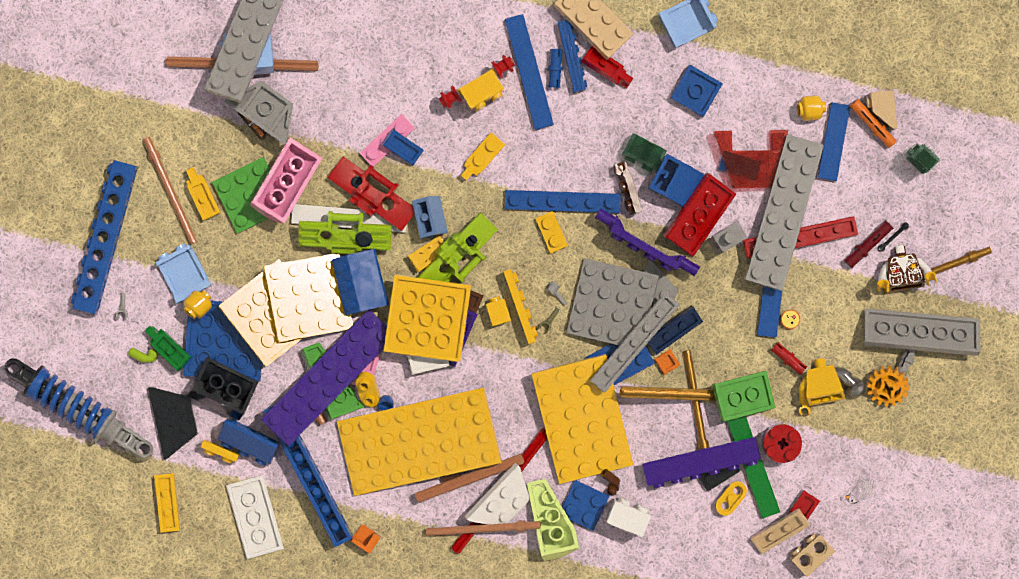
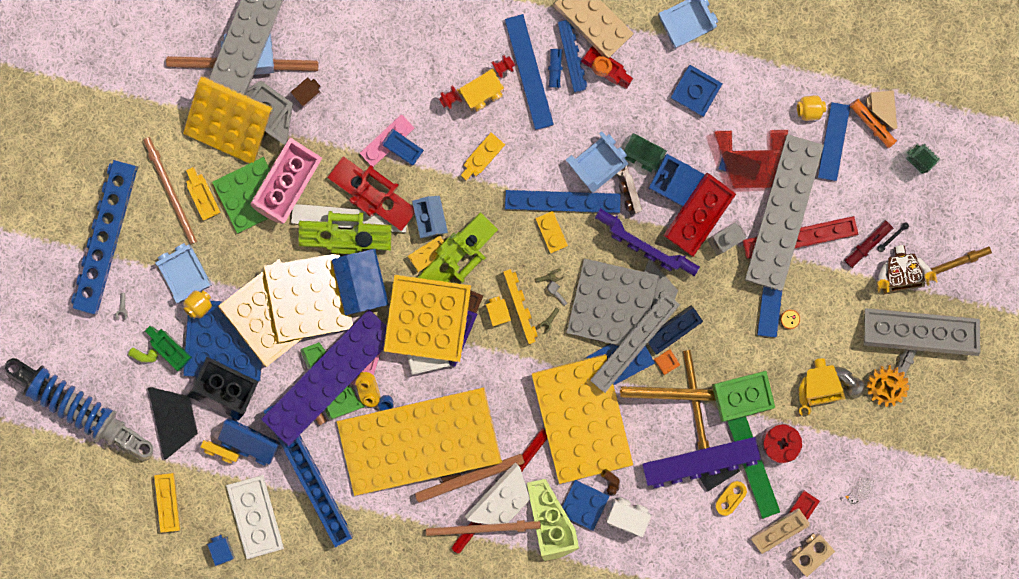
(220, 550): none -> blue brick
(227, 120): none -> yellow plate
(306, 91): none -> reddish brown brick
(365, 538): orange panel -> none
(551, 276): none -> olive hand
(599, 162): none -> light blue panel
(601, 66): none -> orange tile
(789, 358): red pin -> none

